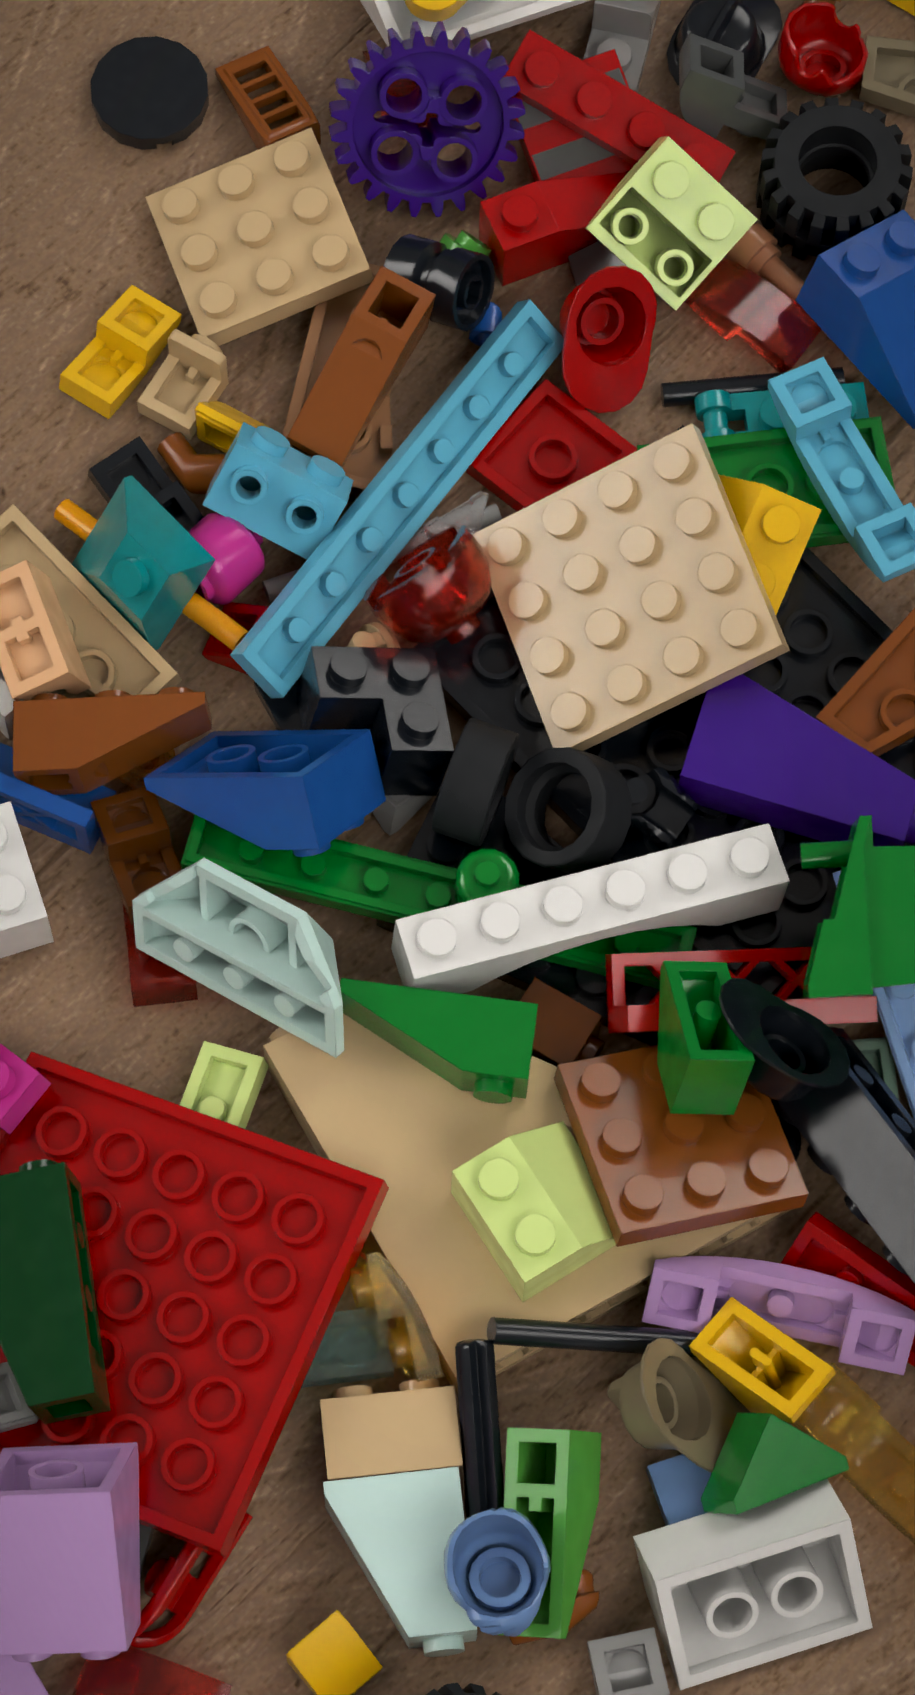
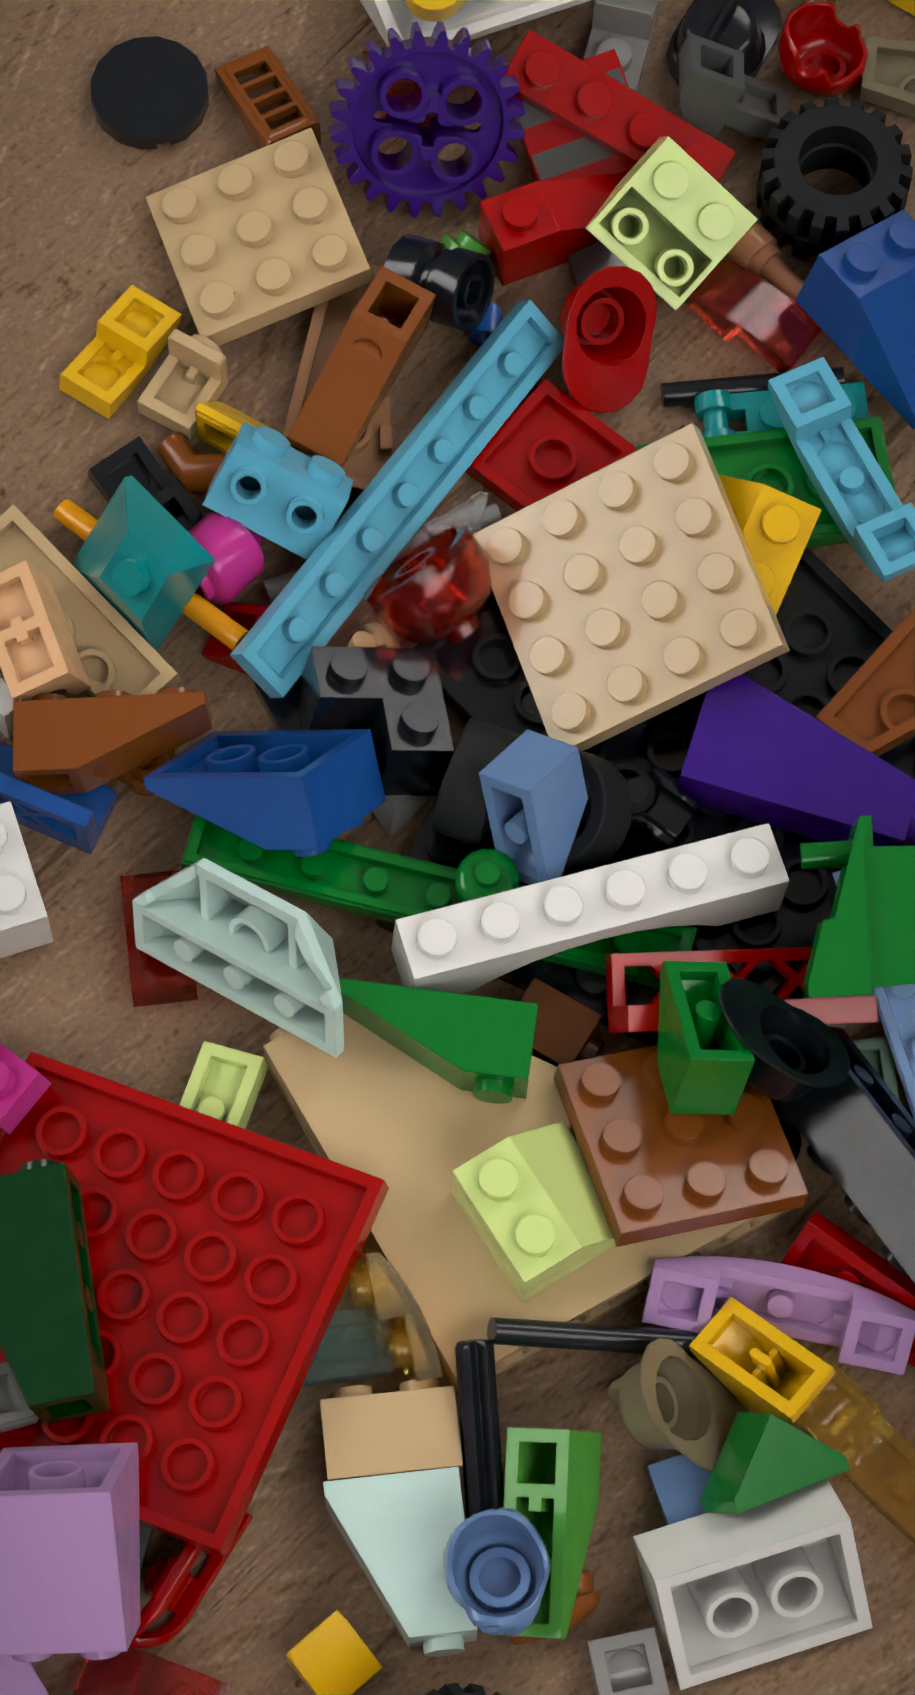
(135, 842): reddish brown slope -> none
(535, 803): none -> medium blue slope

